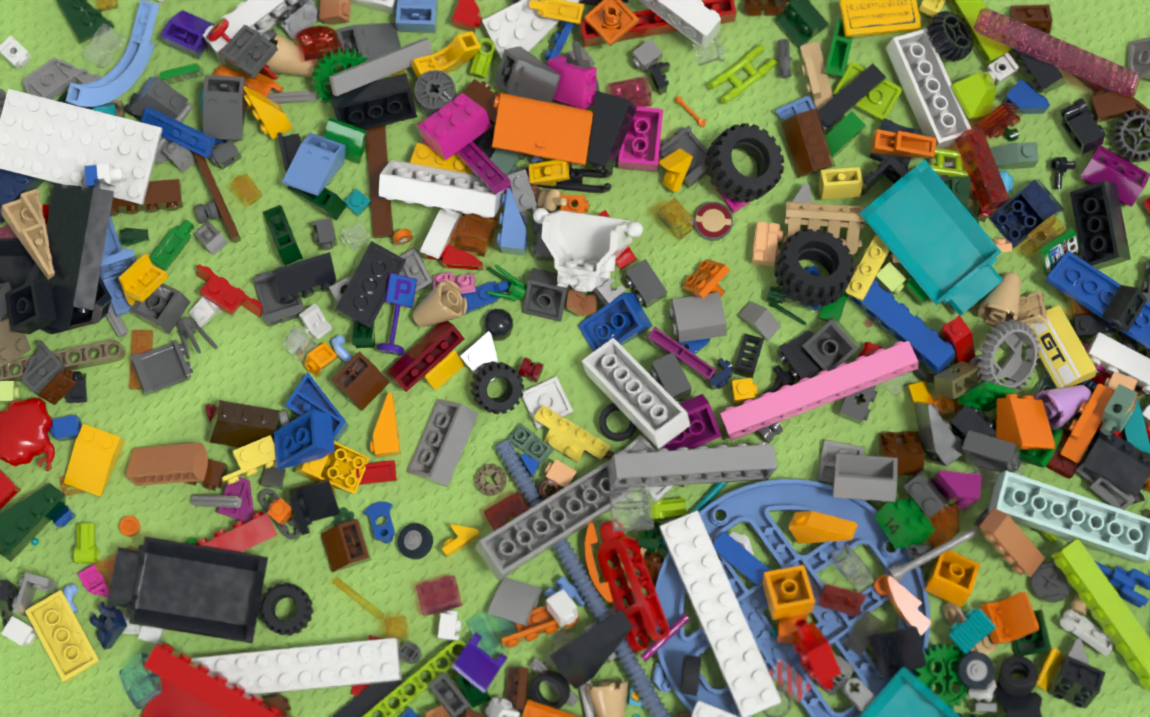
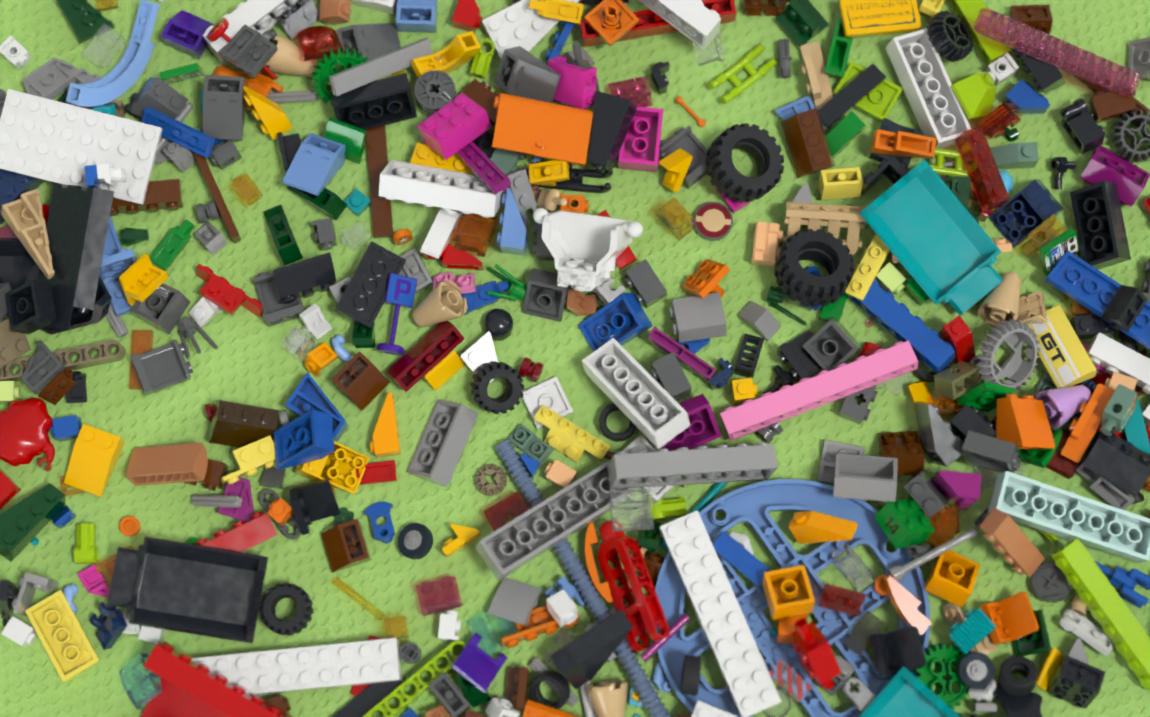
(552, 489): reddish brown cone -> none
(646, 56): light grey brick -> none

